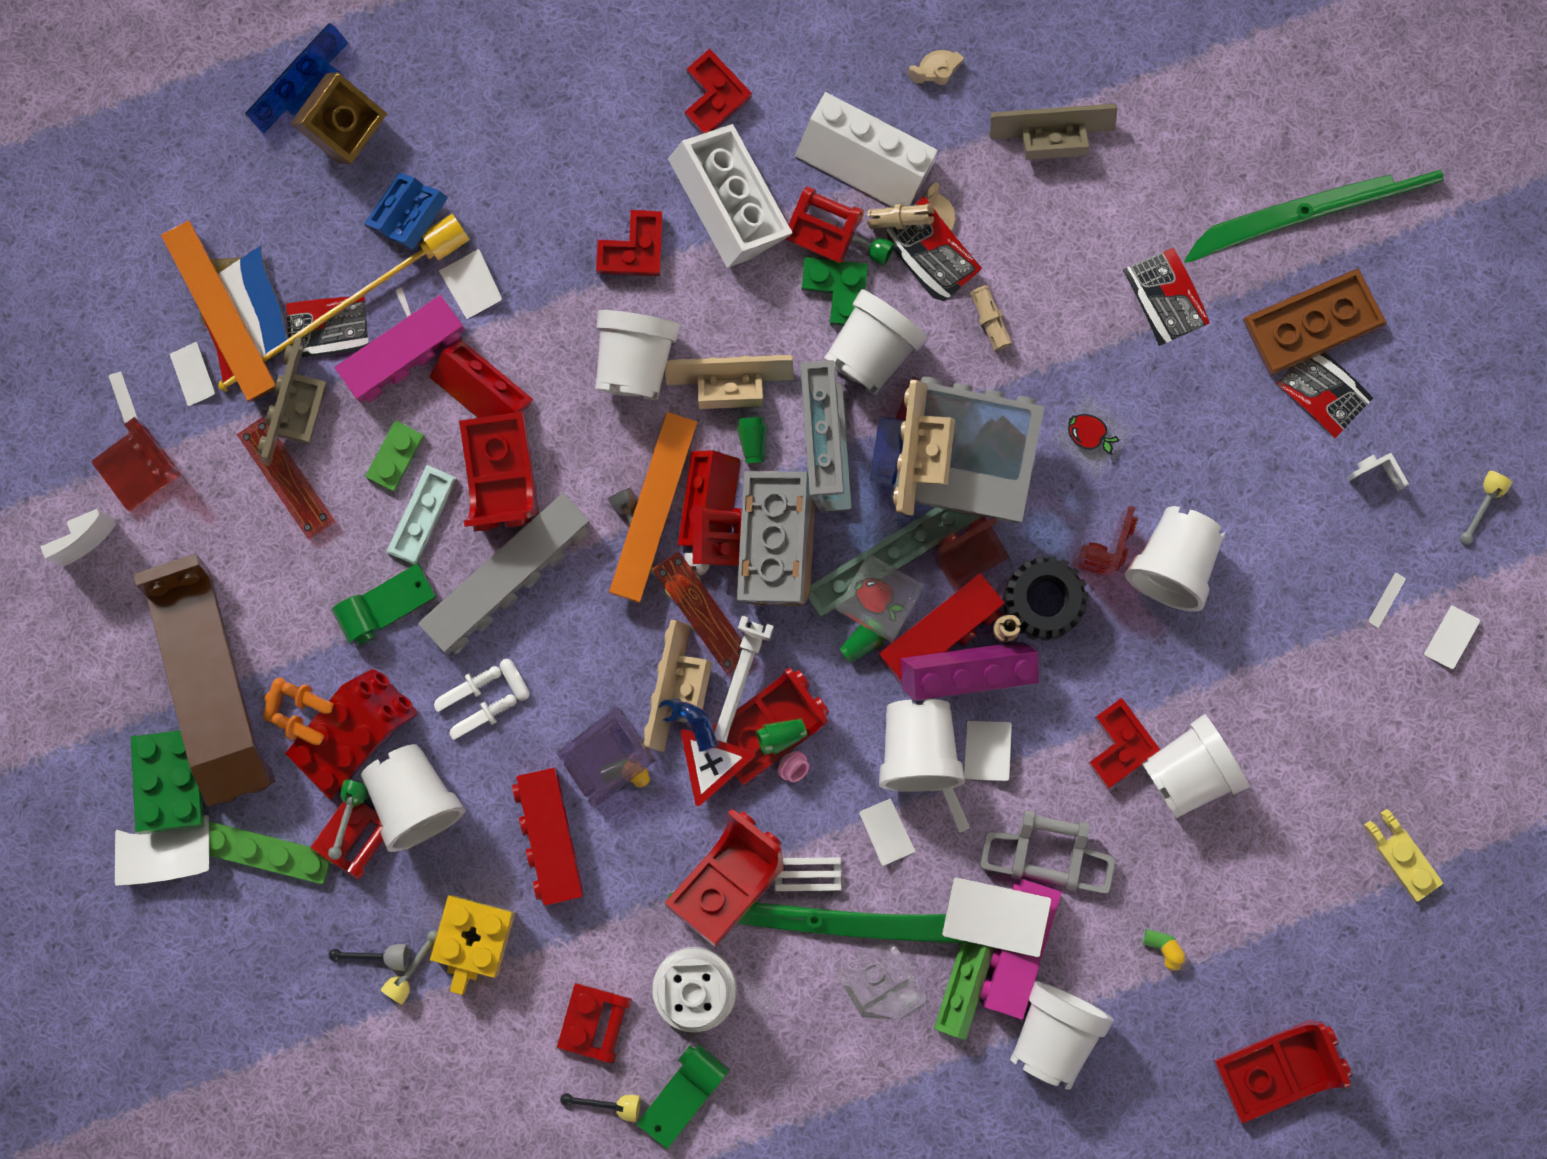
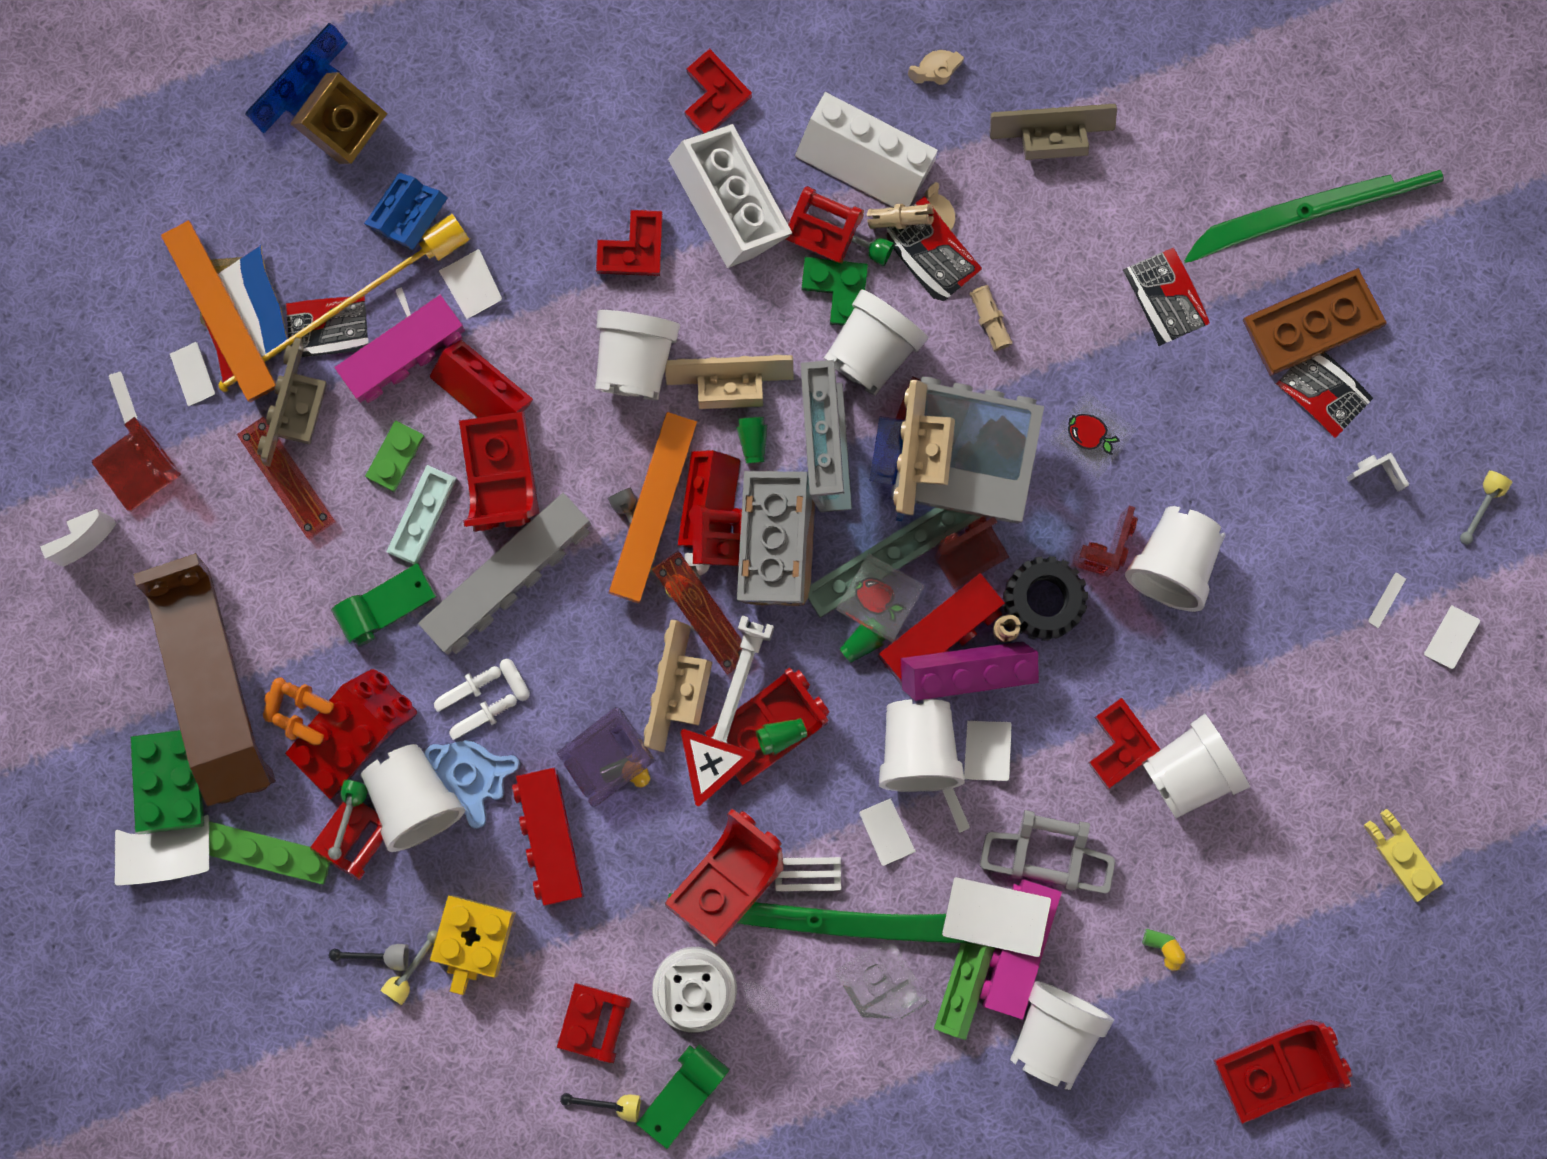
(472, 775): none -> light blue tile
(696, 718): clear blue piece -> none
(793, 766): bright pink plate -> none

